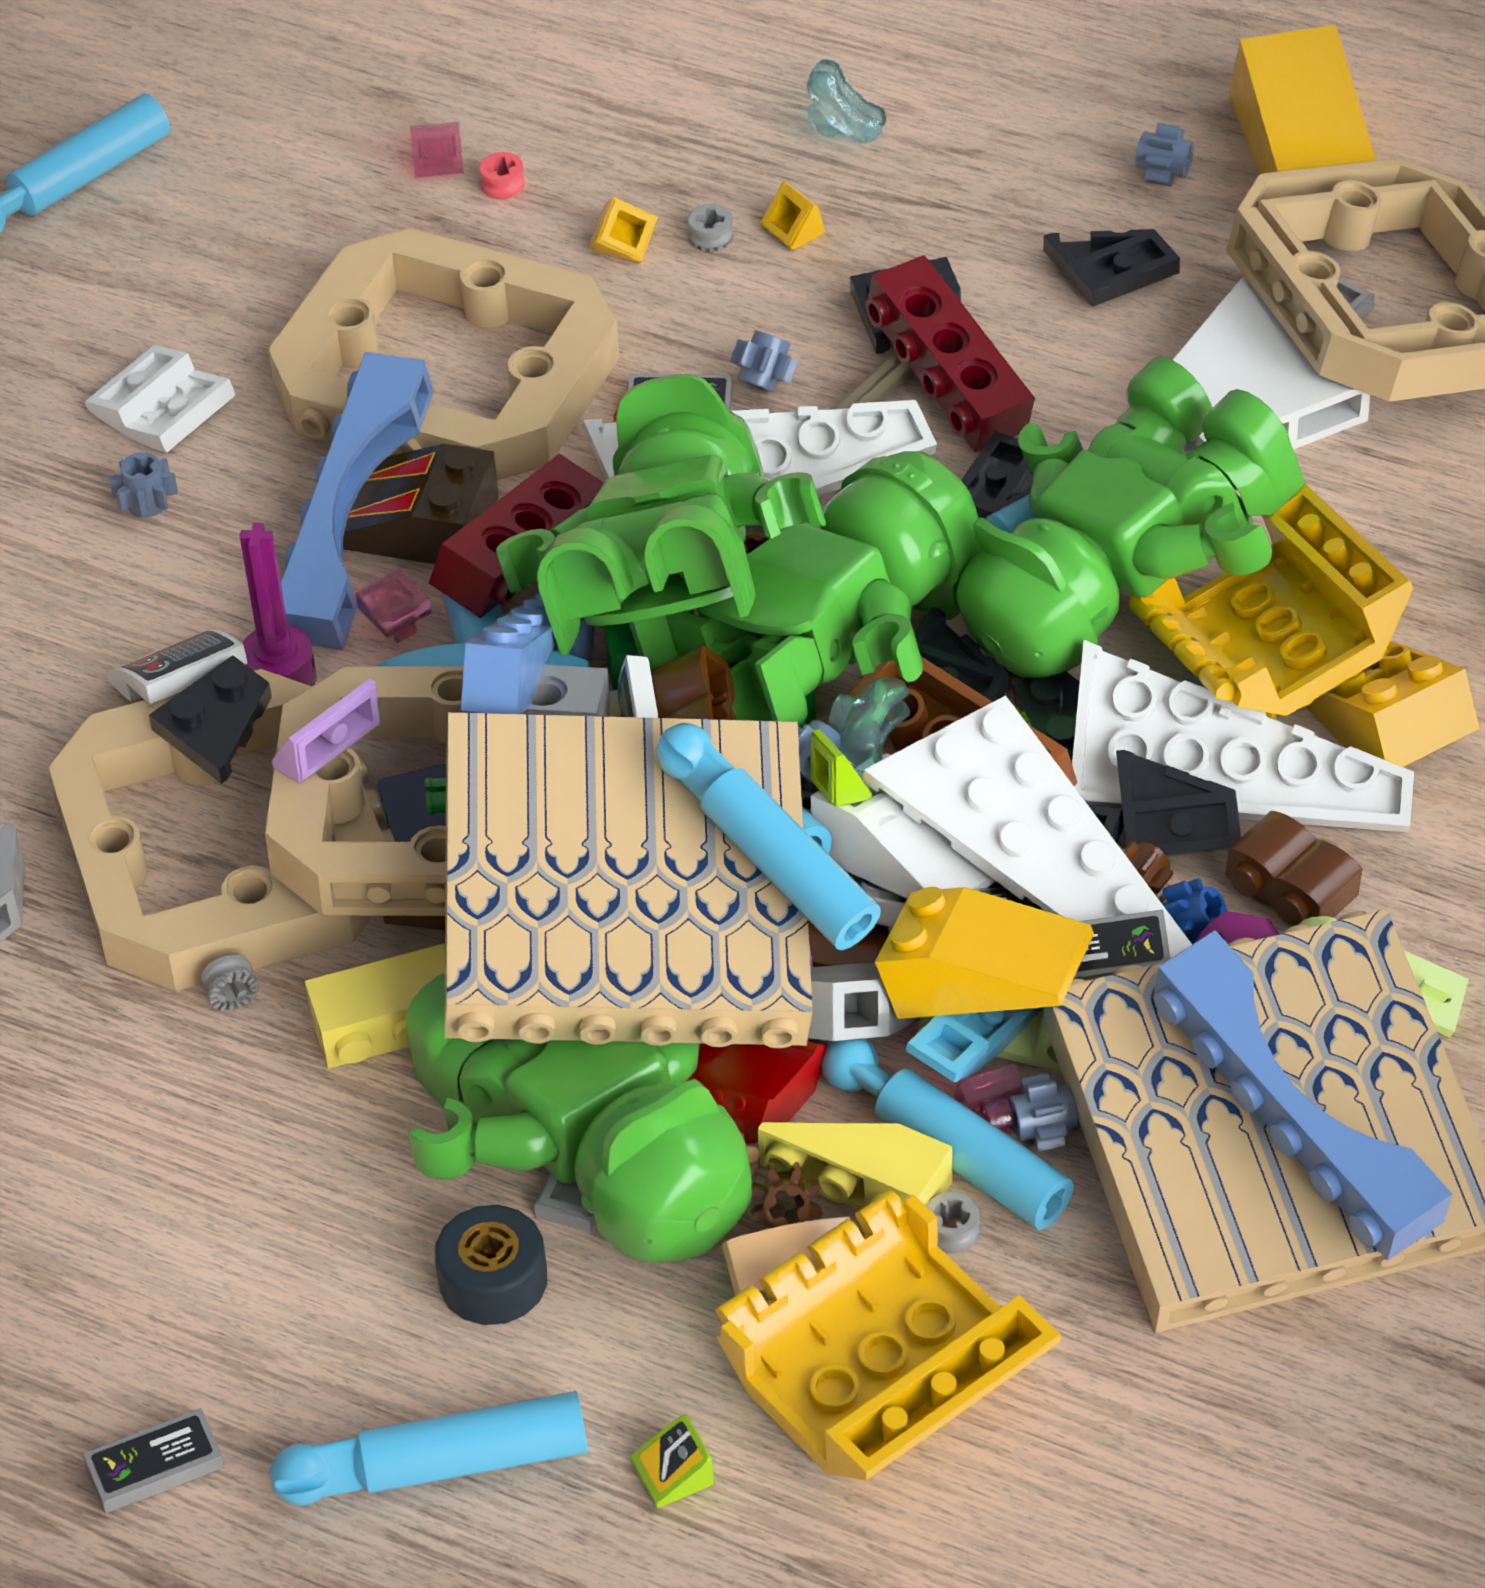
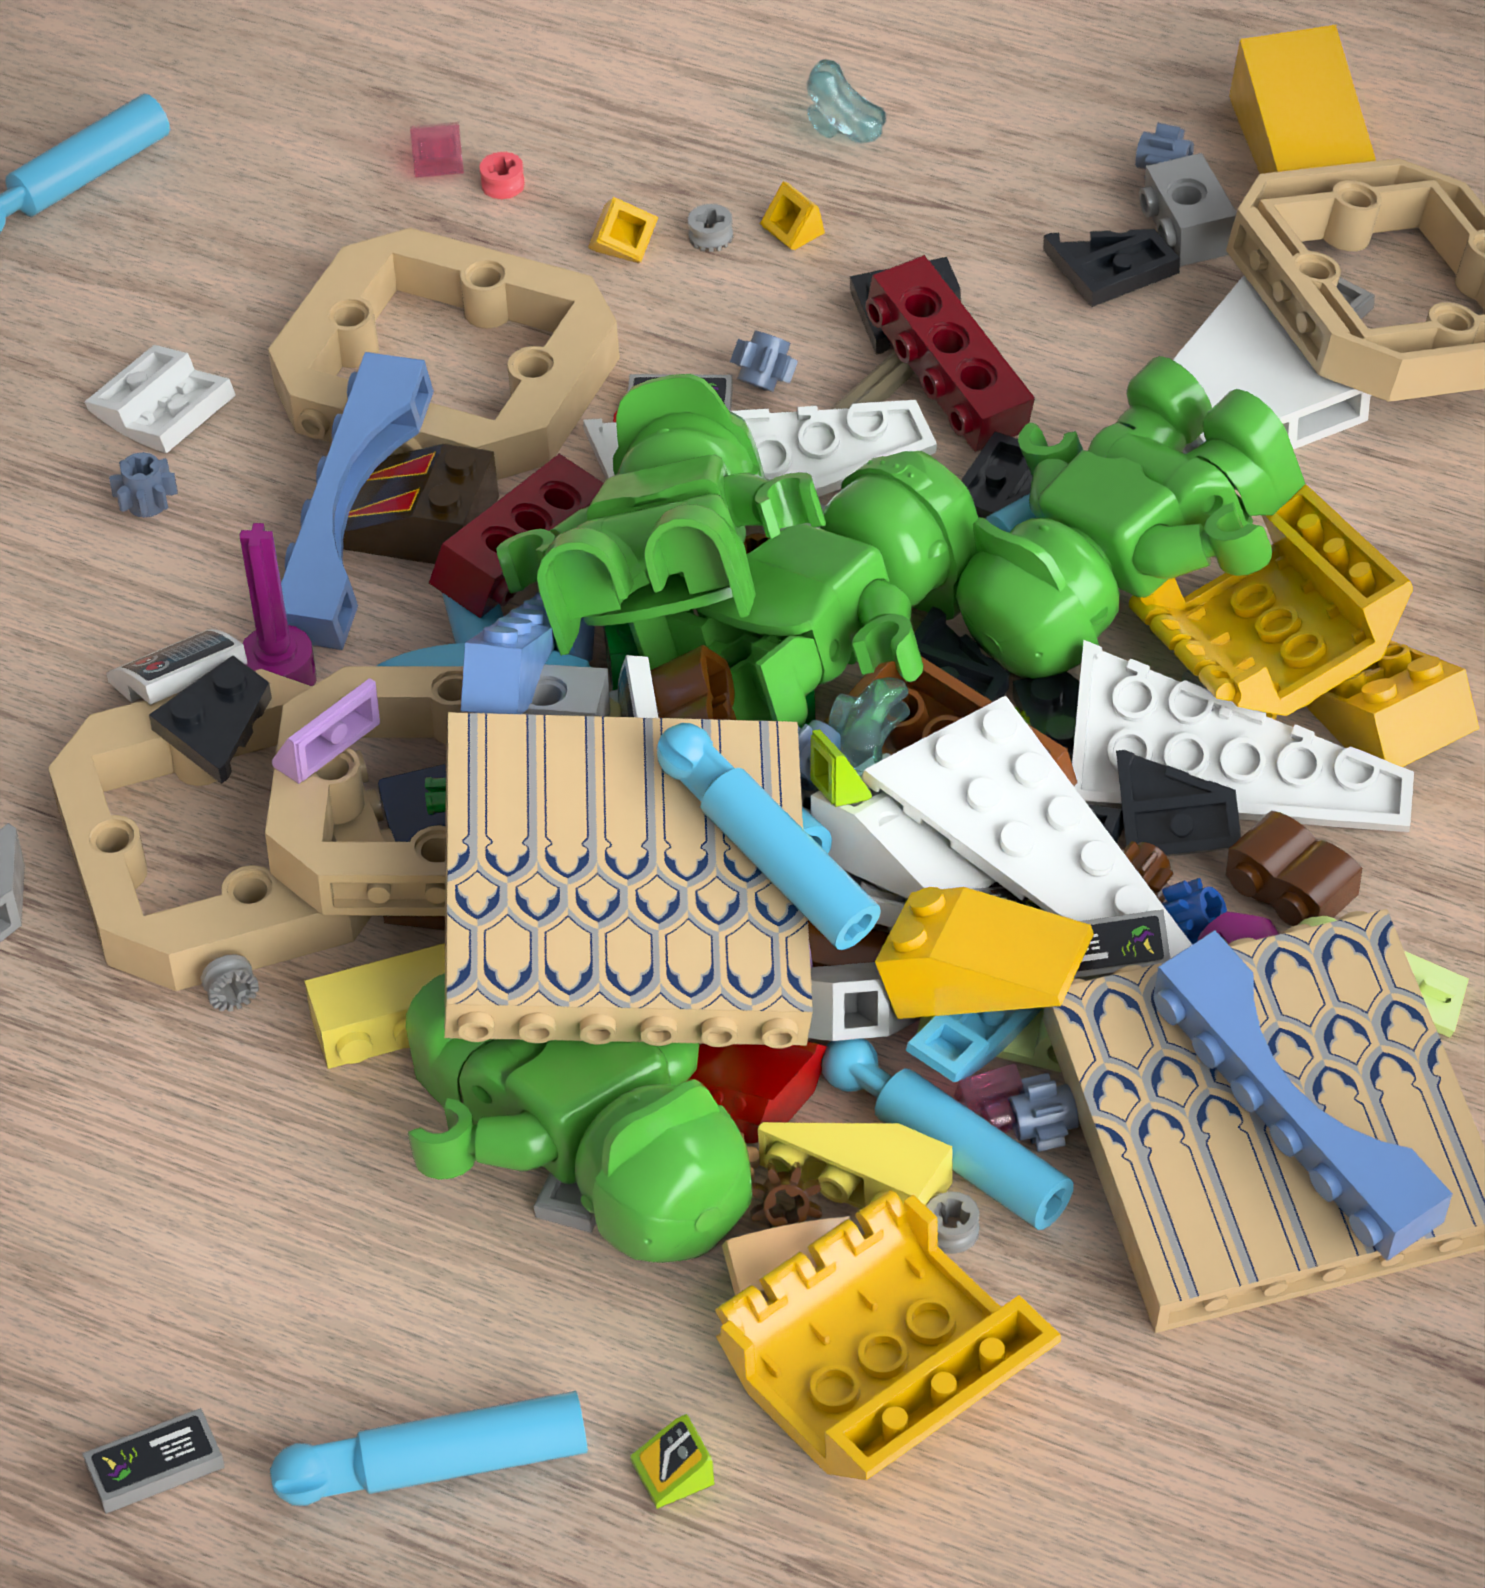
(394, 605): clear pink tile -> none
(491, 1264): black wheel -> none
(1188, 208): none -> light grey brick

